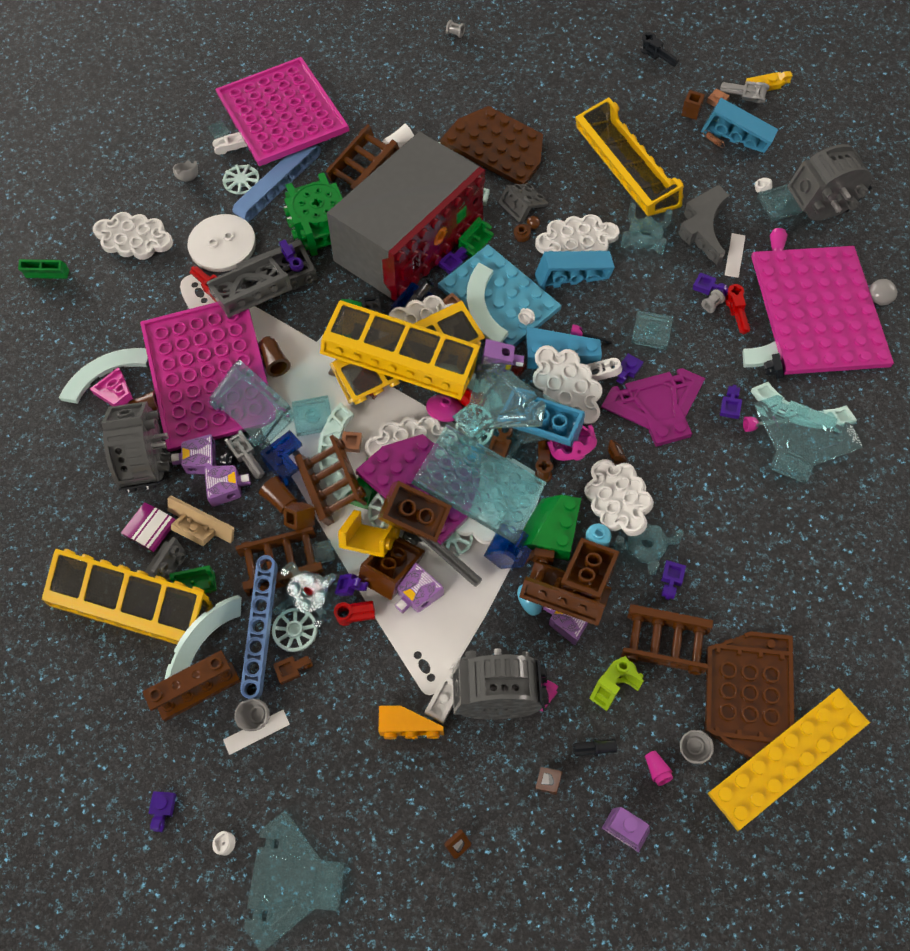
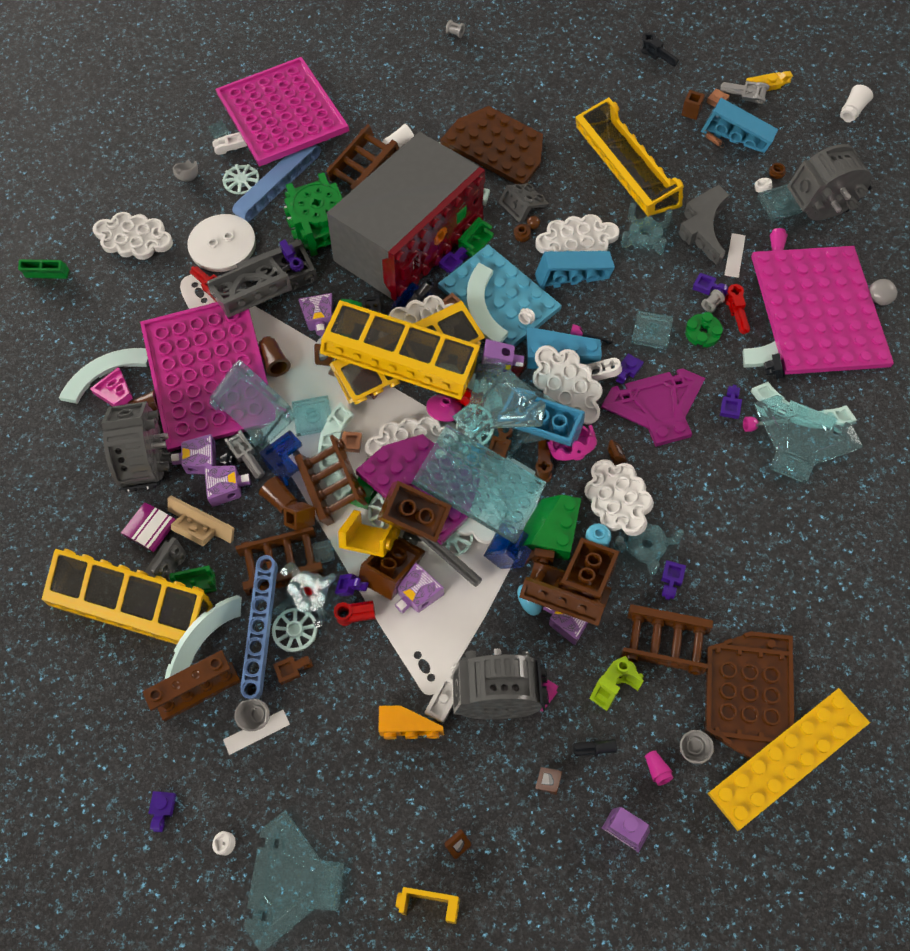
(317, 311): none -> medium lavender torso
(321, 359): none -> reddish brown slope
(453, 901): none -> yellow panel
(706, 321): none -> green plate
(777, 171): none -> reddish brown plate
(856, 102): none -> white plant

